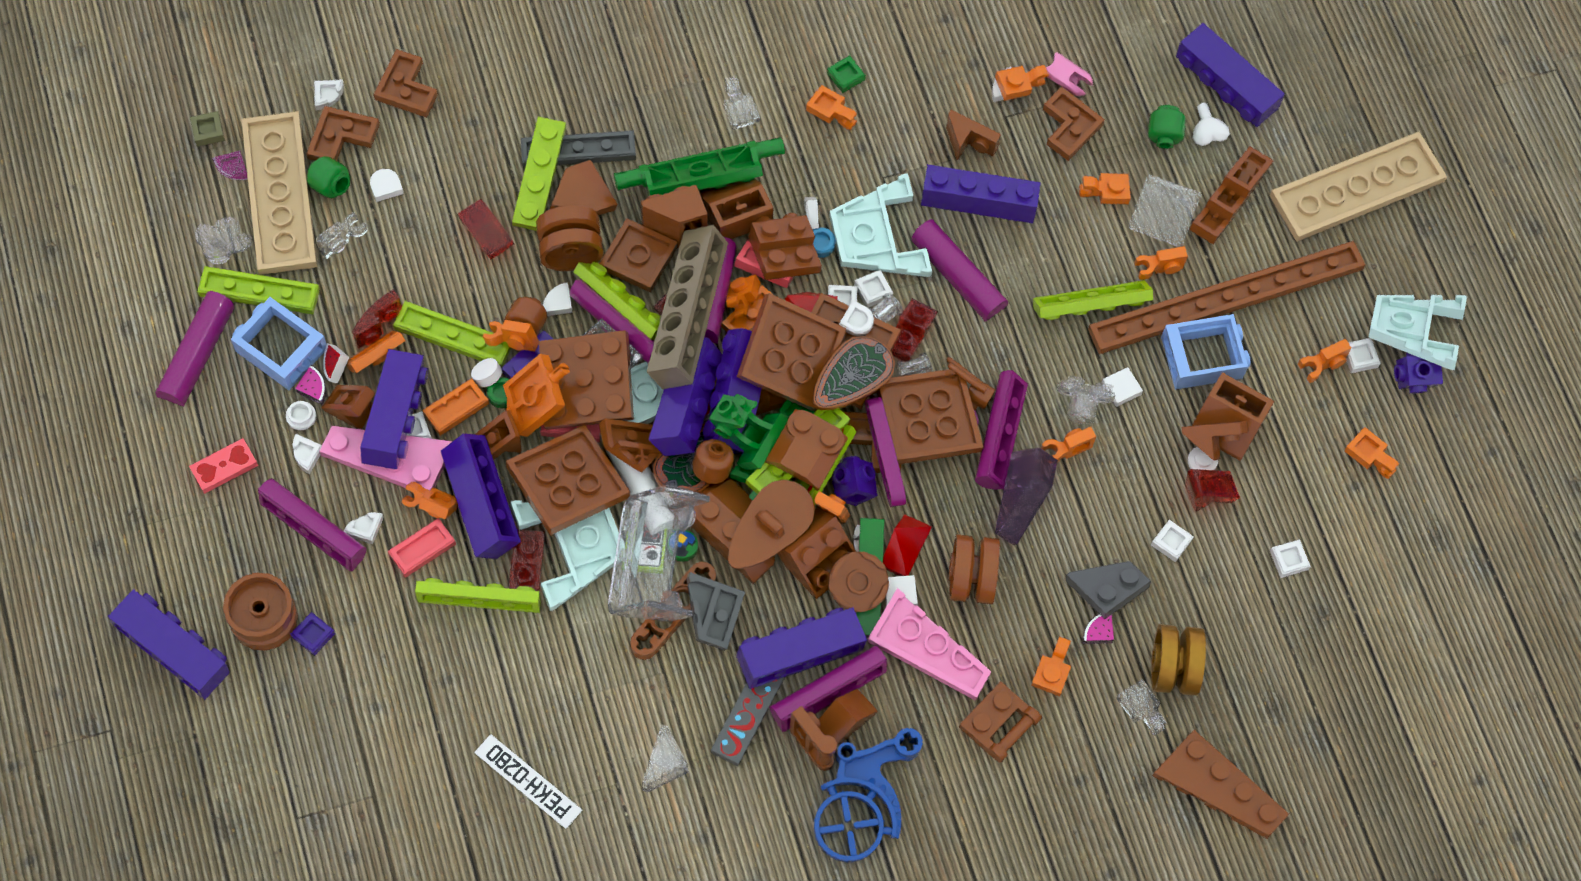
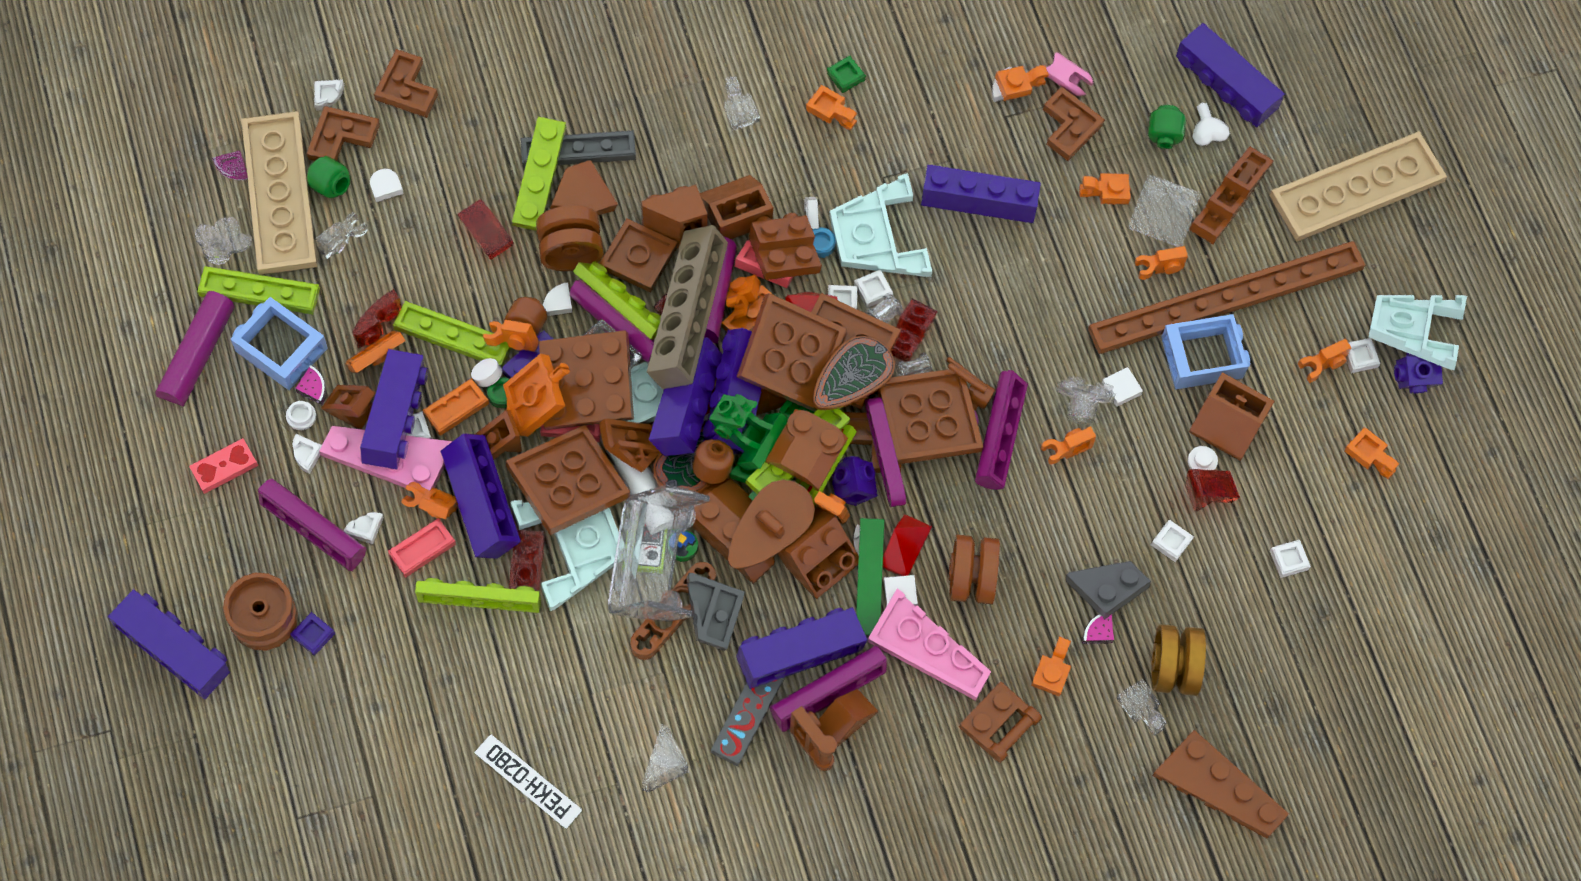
(207, 128): olive plate -> none
(334, 363): tile -> none
(704, 169): green plate -> none
(857, 319): white tile -> none
(858, 581): dark orange tile -> none
(863, 770): blue piece -> none
(959, 270): magenta brick -> none
(967, 131): dark orange slope -> none
(1025, 489): clear purple slope -> none
(1100, 298): lime plate -> none
(1207, 435): dark orange slope -> none

